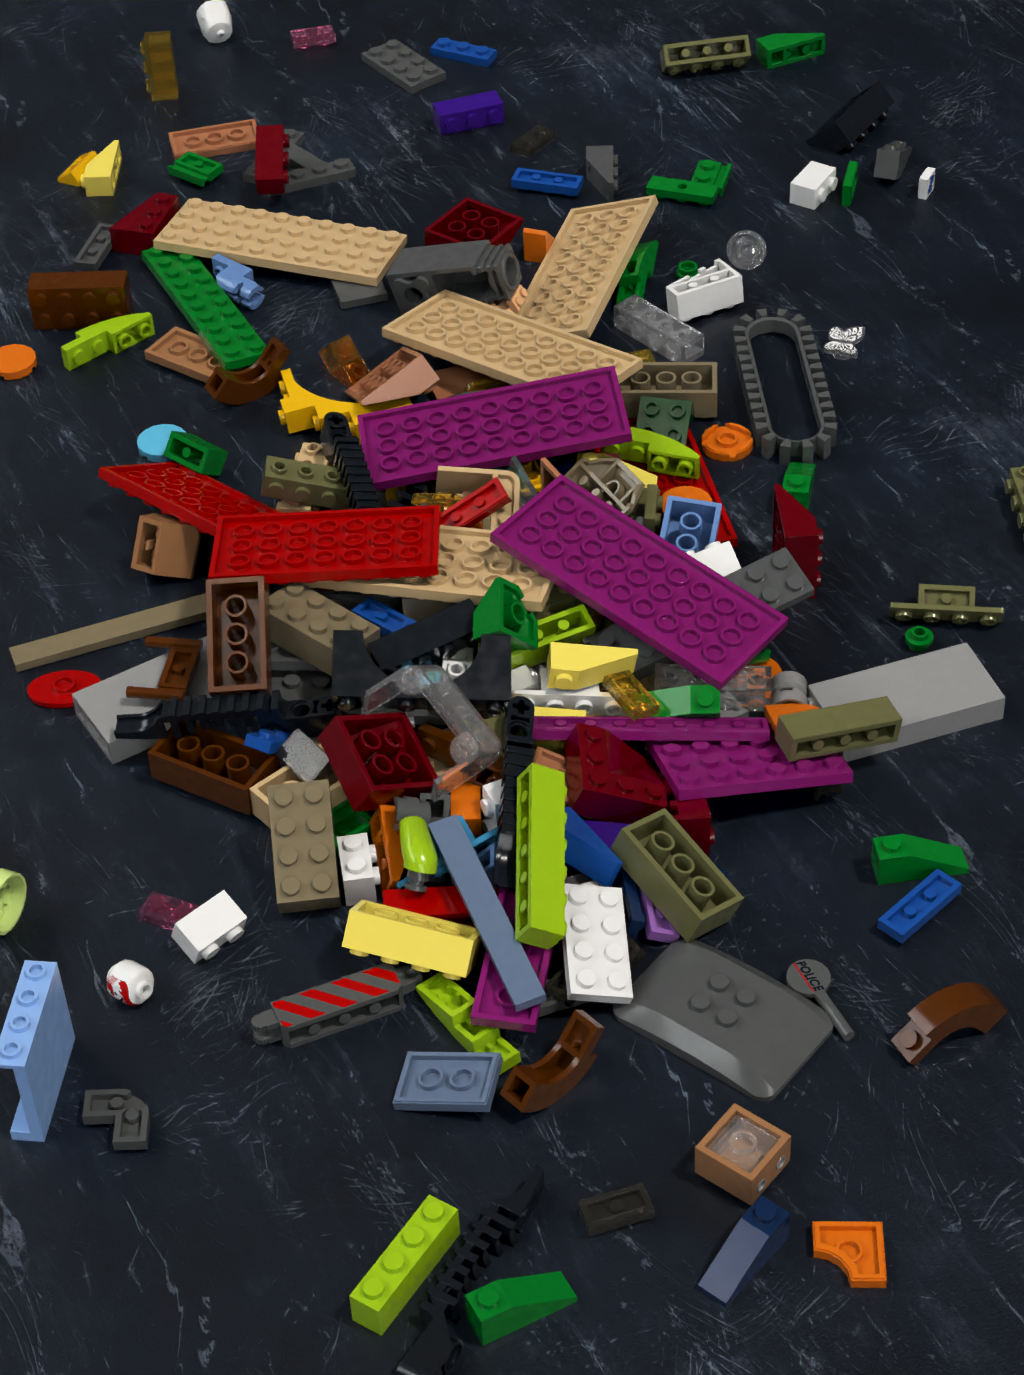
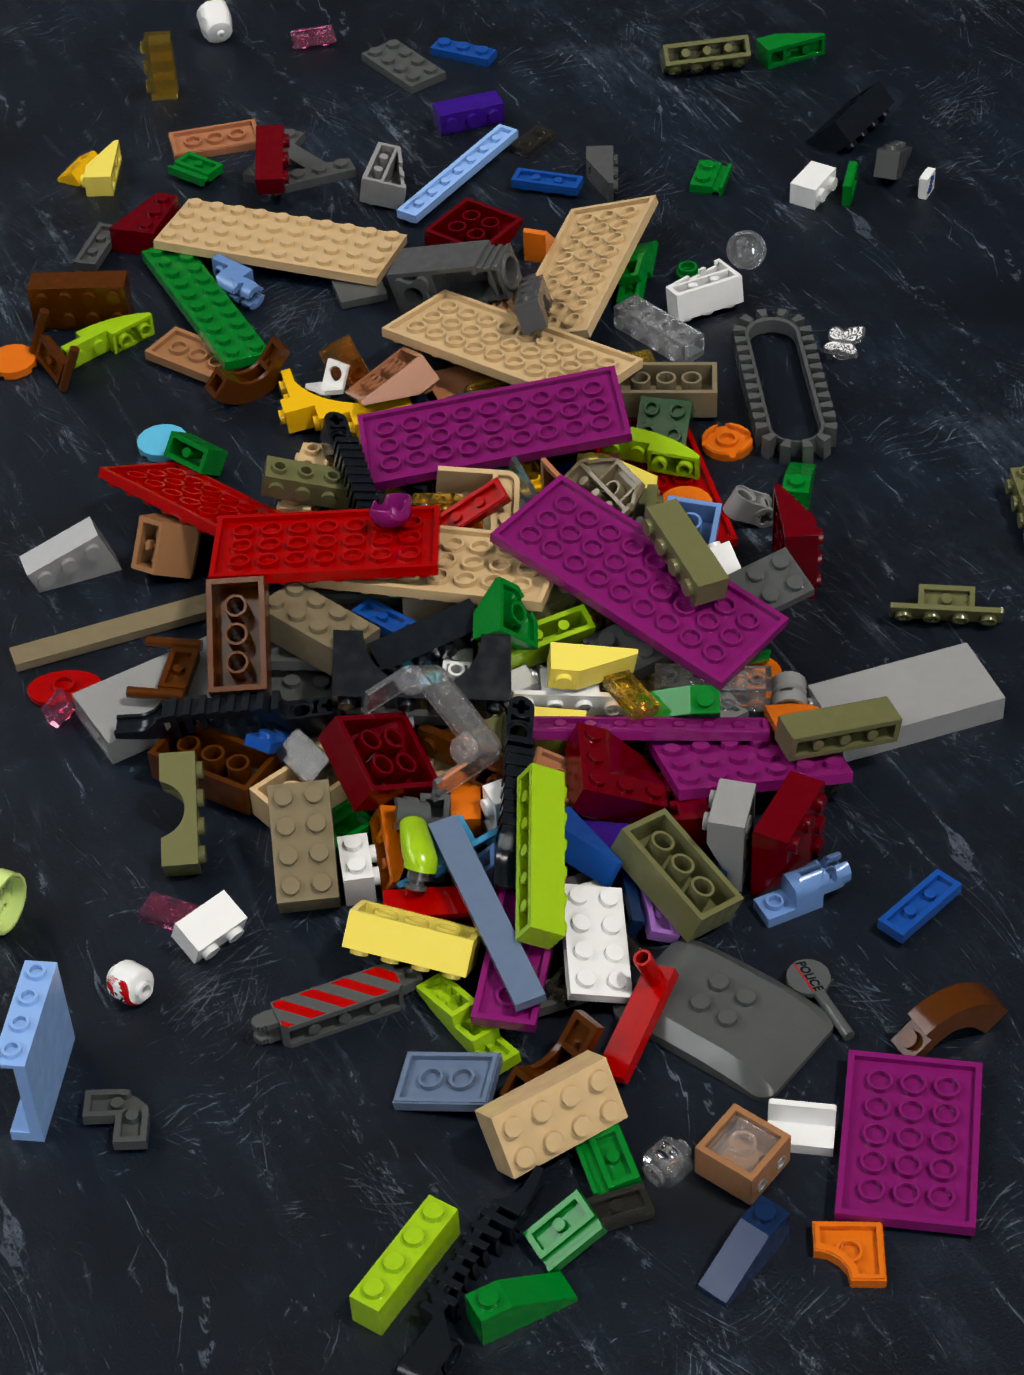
(50, 355): none -> reddish brown plate
(58, 708): none -> clear pink plate
(70, 557): none -> light grey wedge
(182, 848): none -> olive arch
(329, 385): none -> white bracket
(384, 178): none -> light grey wedge
(393, 511): none -> magenta hair
(457, 174): none -> light blue plate
(531, 303): none -> dark grey arch
(551, 1114): none -> tan brick
(565, 1232): none -> green plate
(608, 1161): none -> green plate
(639, 1016): none -> red piece
(667, 1162): none -> clear head
(682, 190): green tile -> none
(685, 552): none -> olive brick
(731, 827): none -> light grey slope
(749, 507): none -> light grey piece
(788, 831): none -> dark red slope
(803, 890): none -> medium blue plate
(808, 1124): none -> white panel
(910, 1142): none -> magenta plate
(913, 858): green slope -> none
(919, 638): green plate -> none

